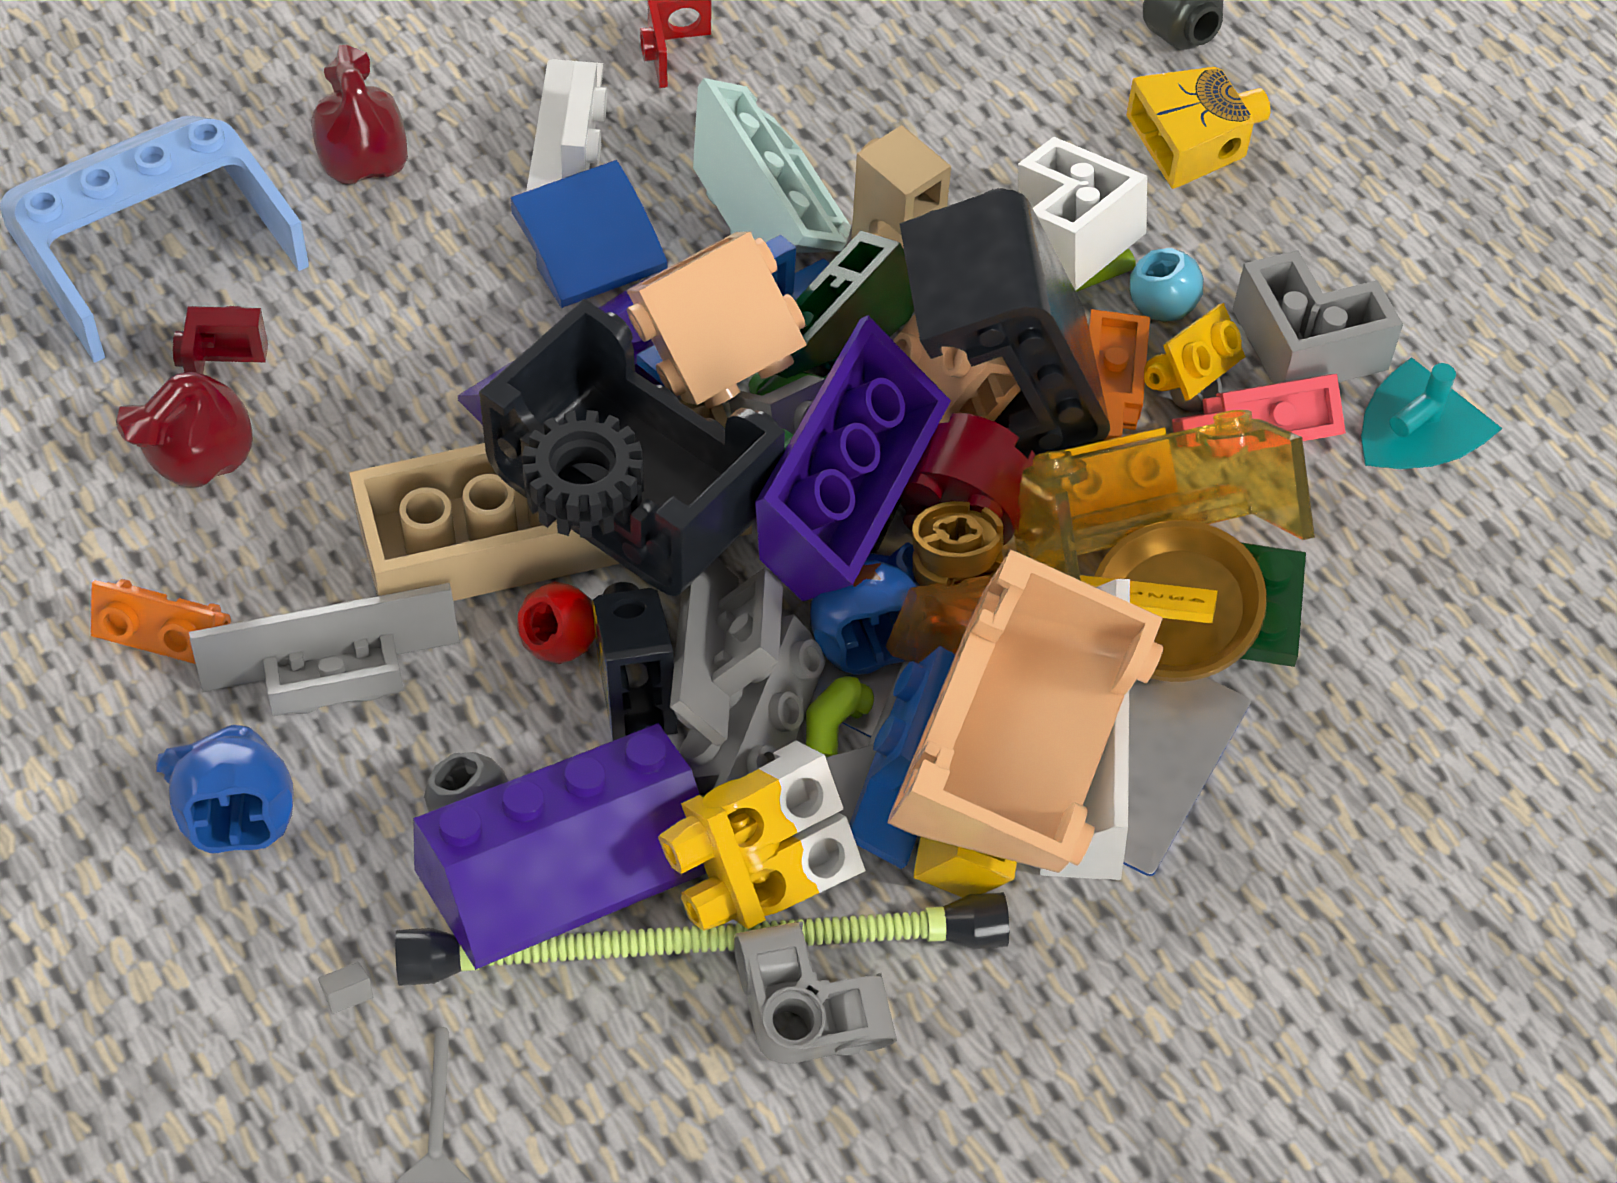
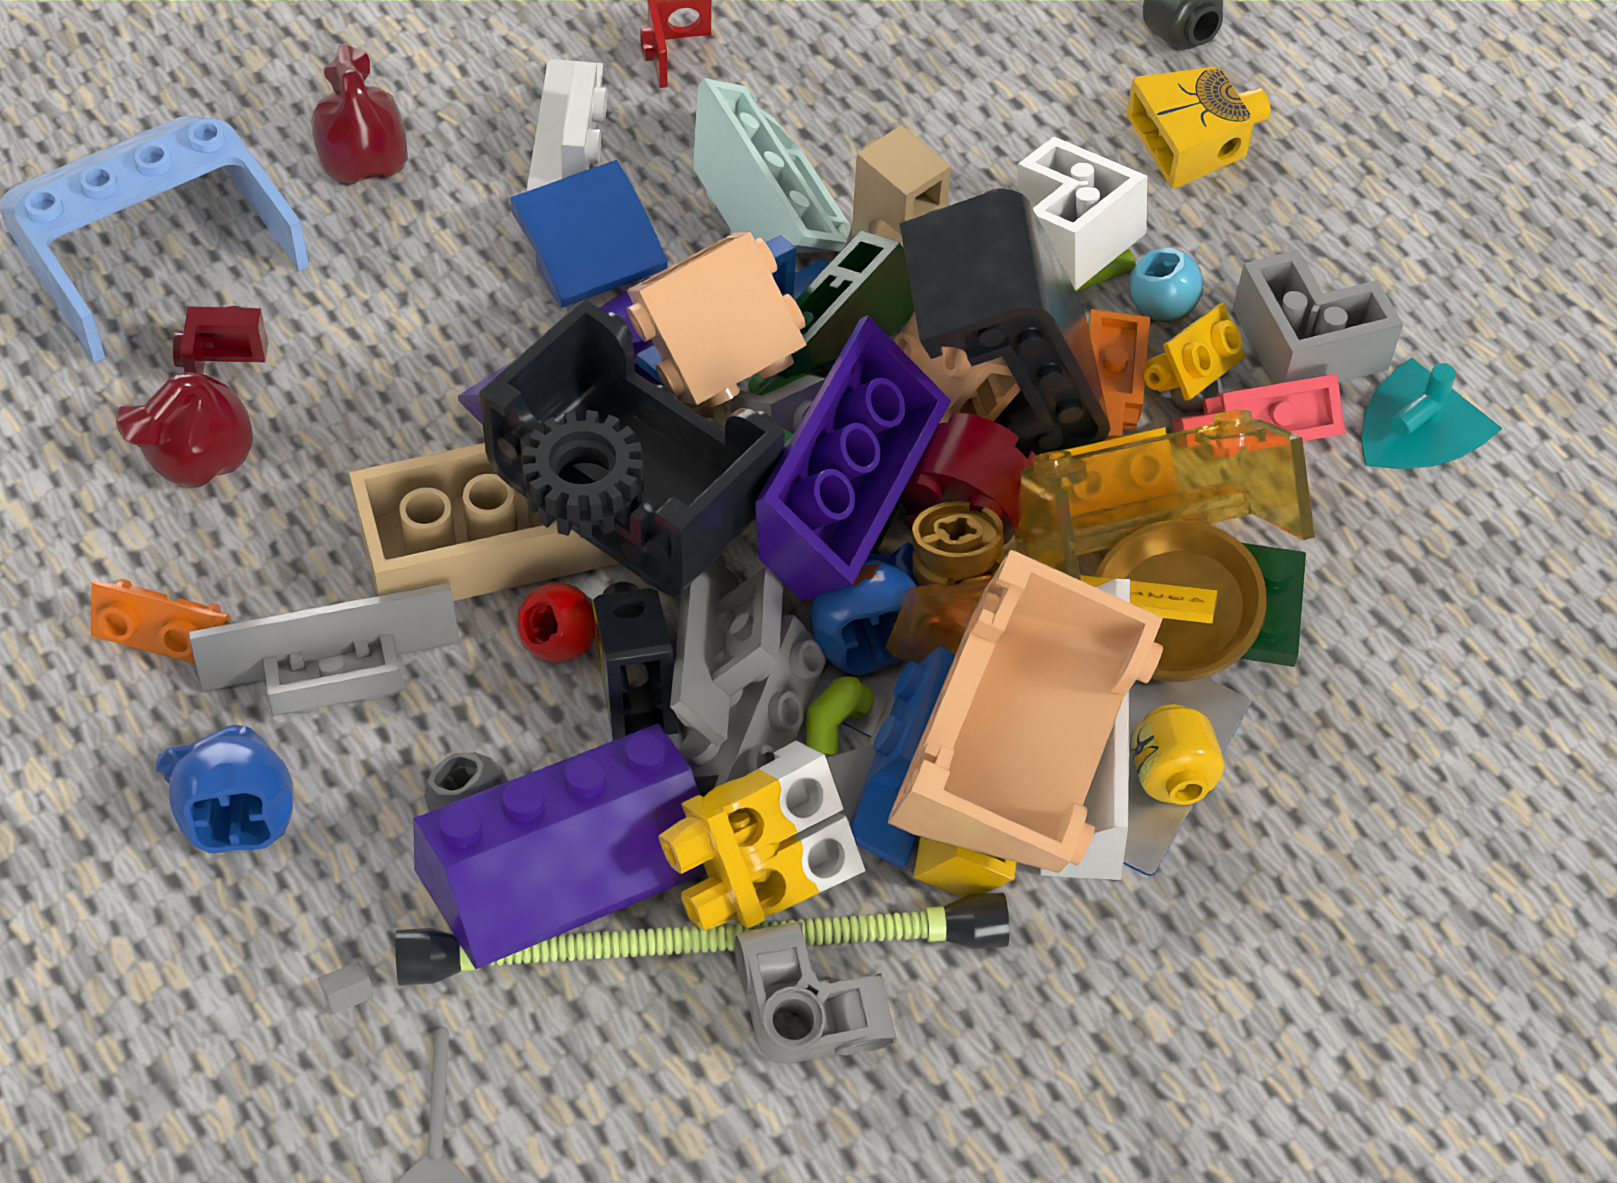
(1177, 752): none -> yellow head

